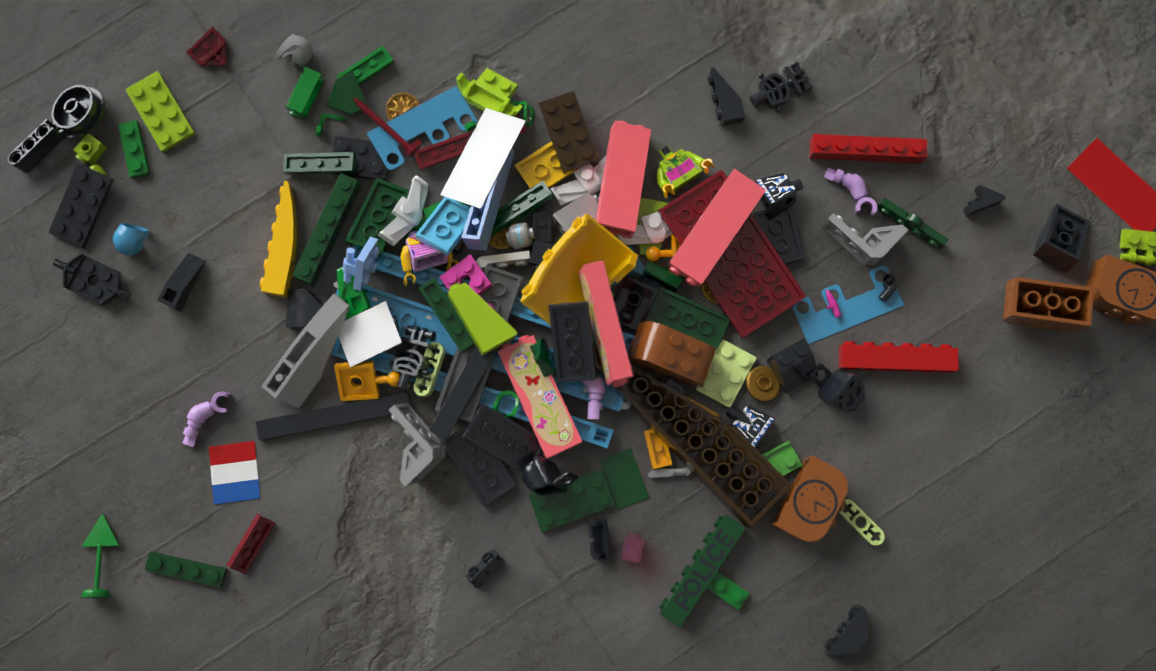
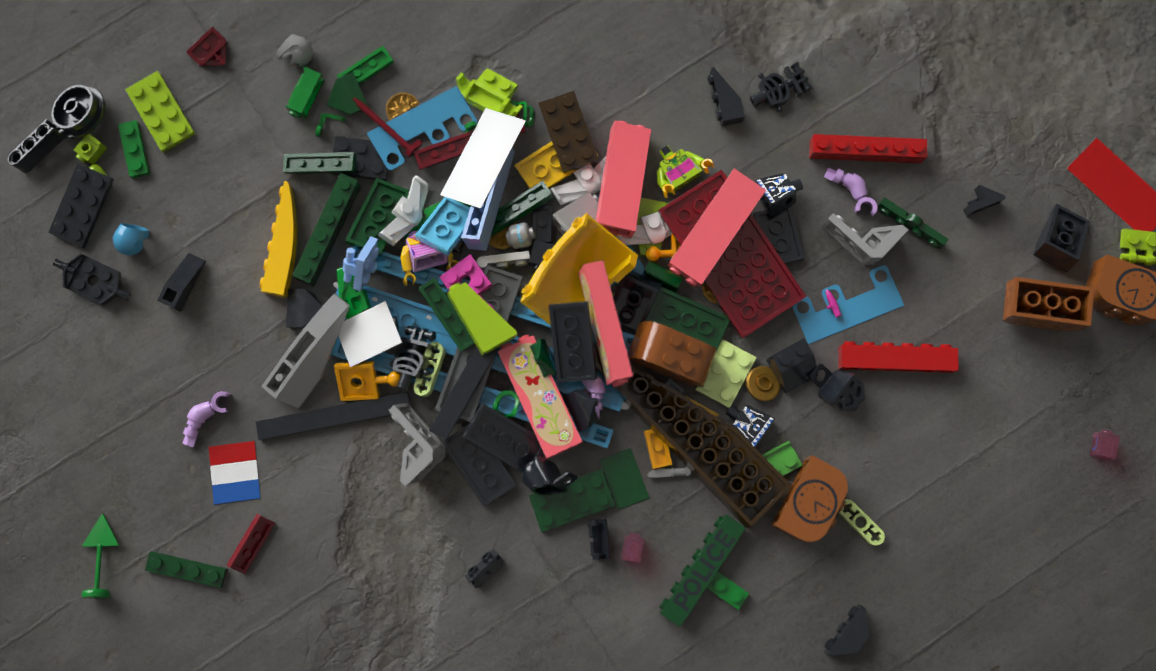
(582, 408): none -> black slope
(889, 287): black arm -> none
(1104, 445): none -> clear pink brick

